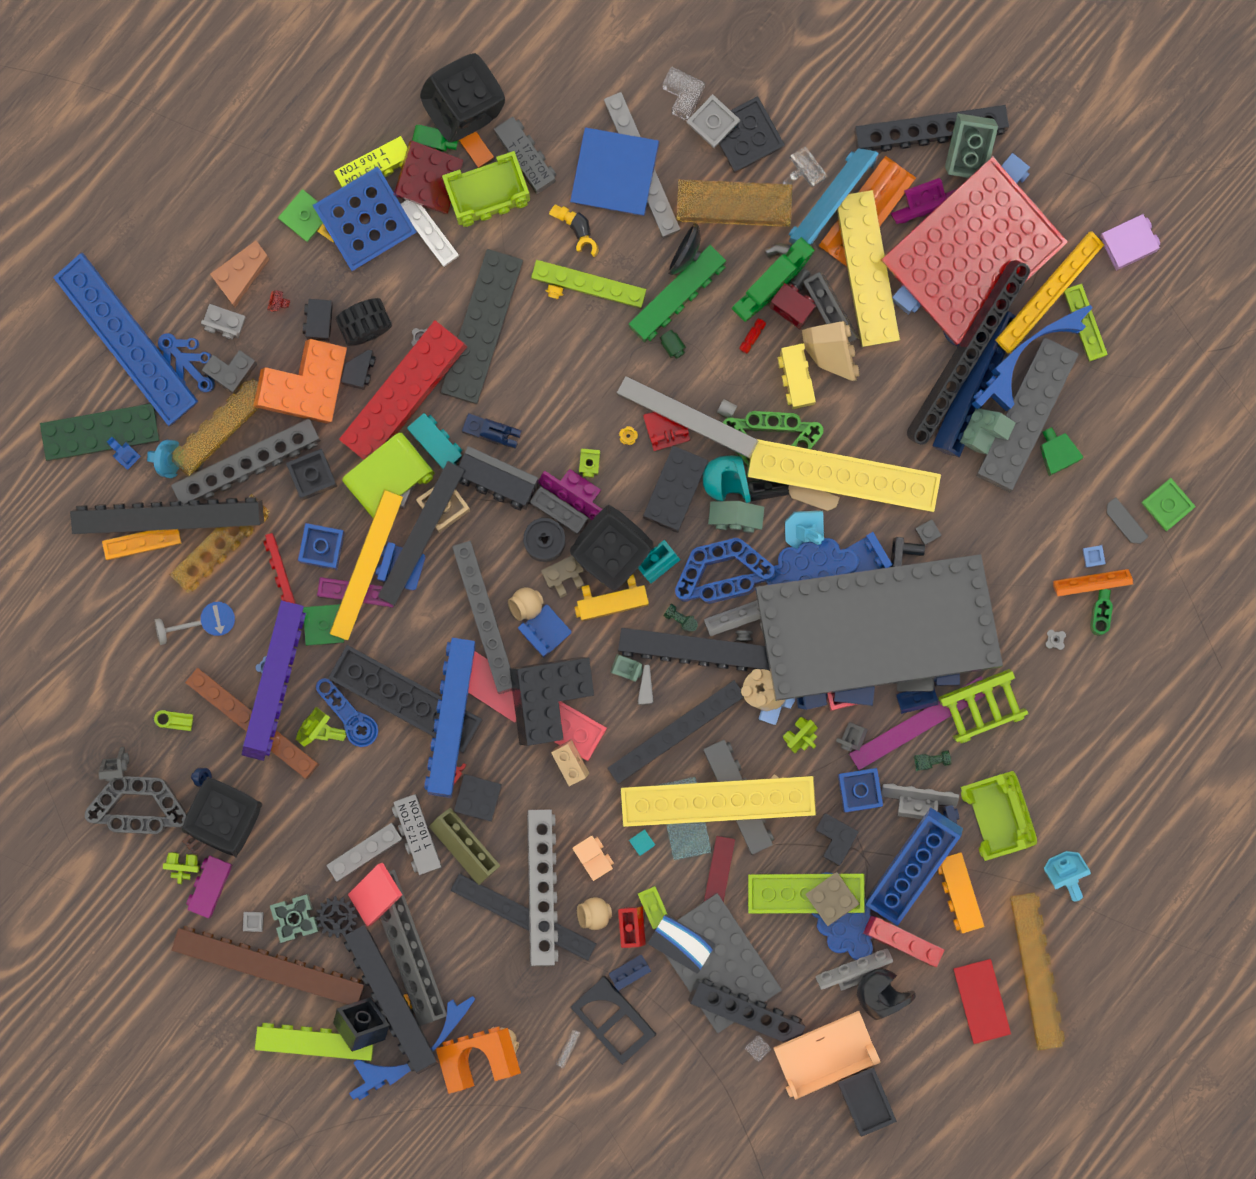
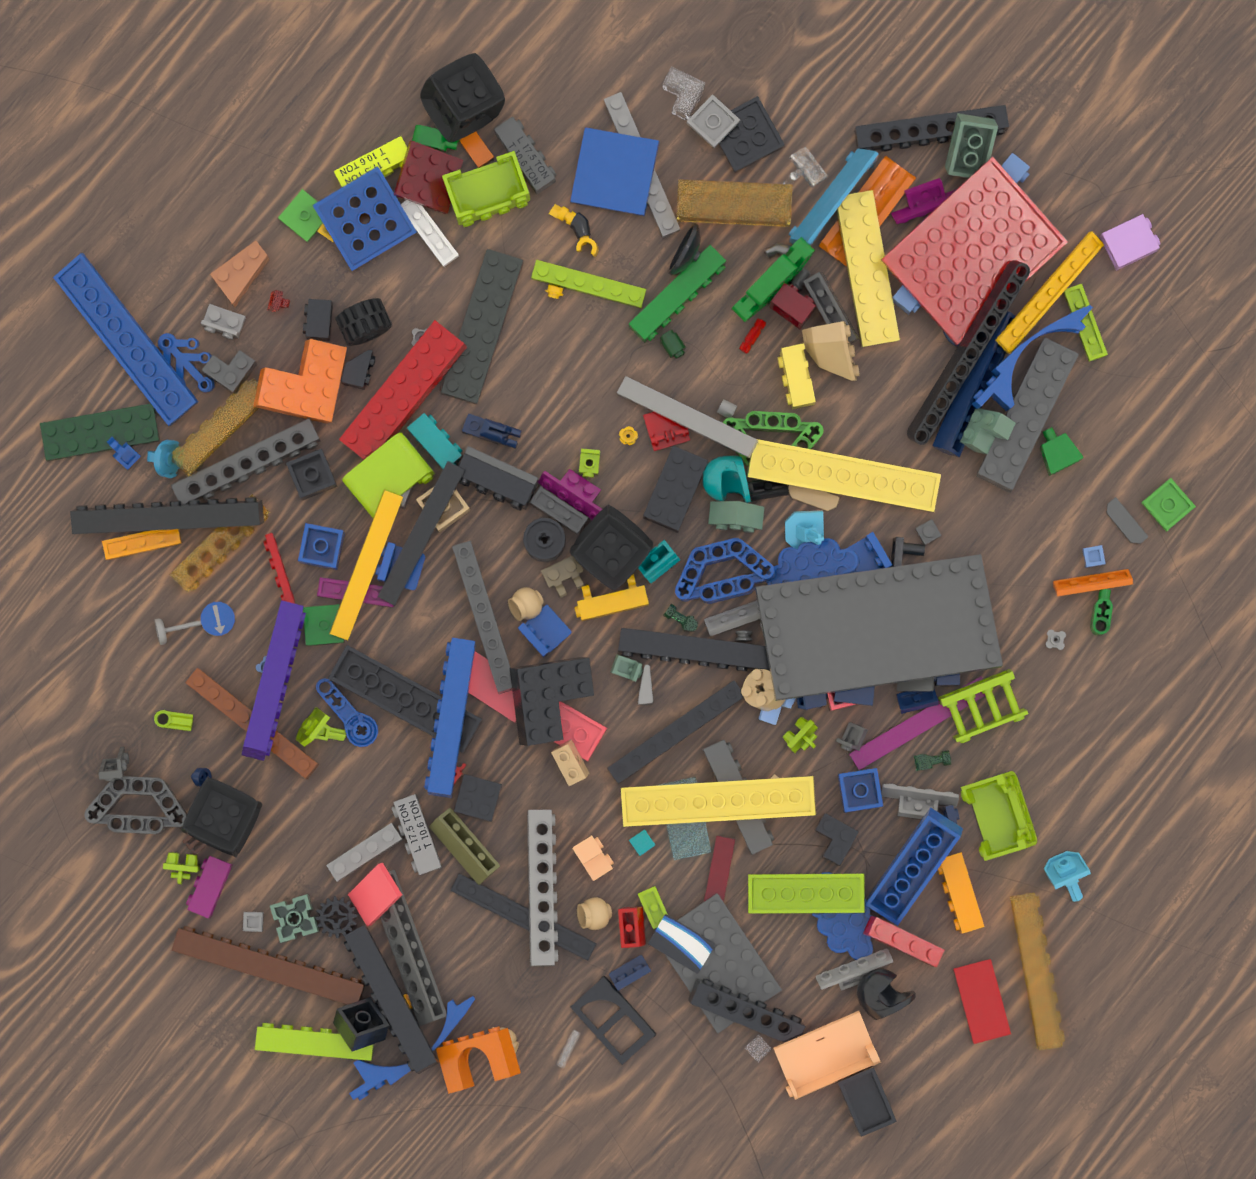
(832, 899): dark tan plate -> none

